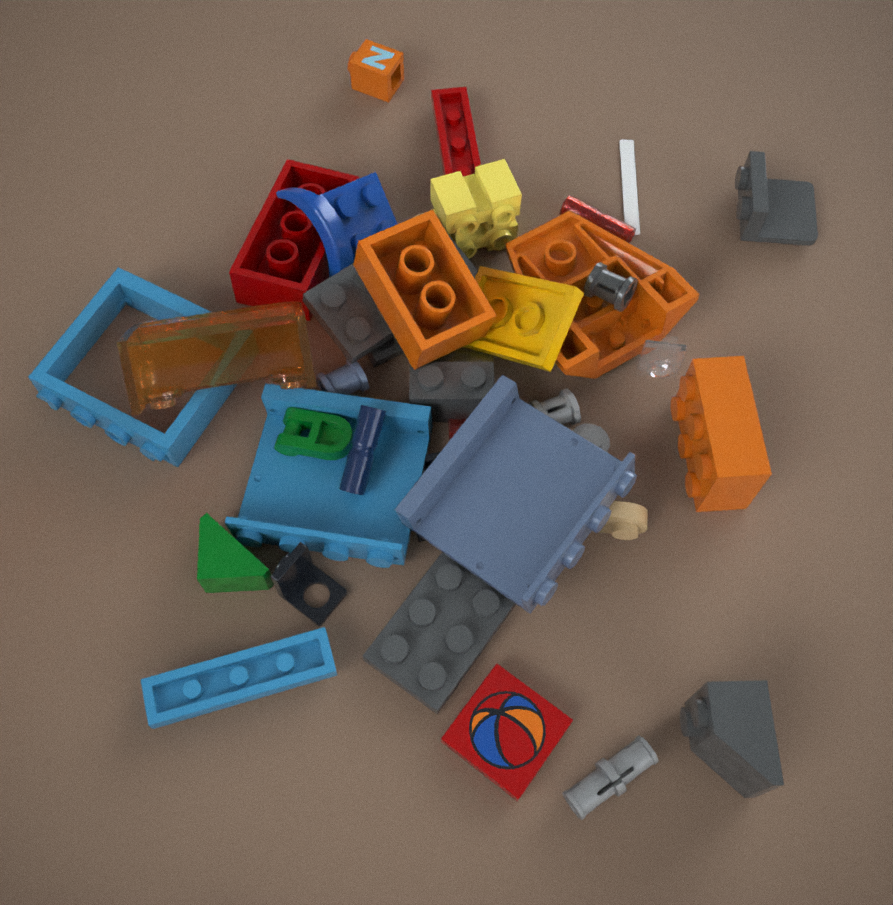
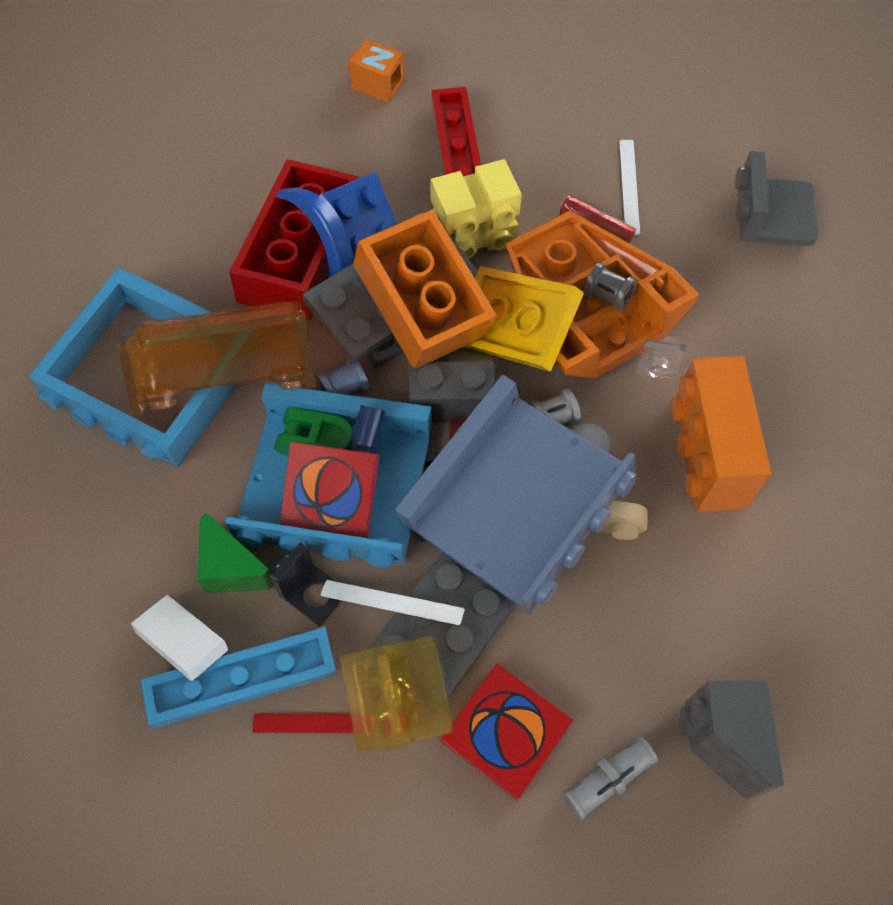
(179, 637): none -> white tile
(302, 723): none -> red sticker
(329, 489): none -> tile
(393, 602): none -> white sticker
(396, 694): none -> clear yellow bracket

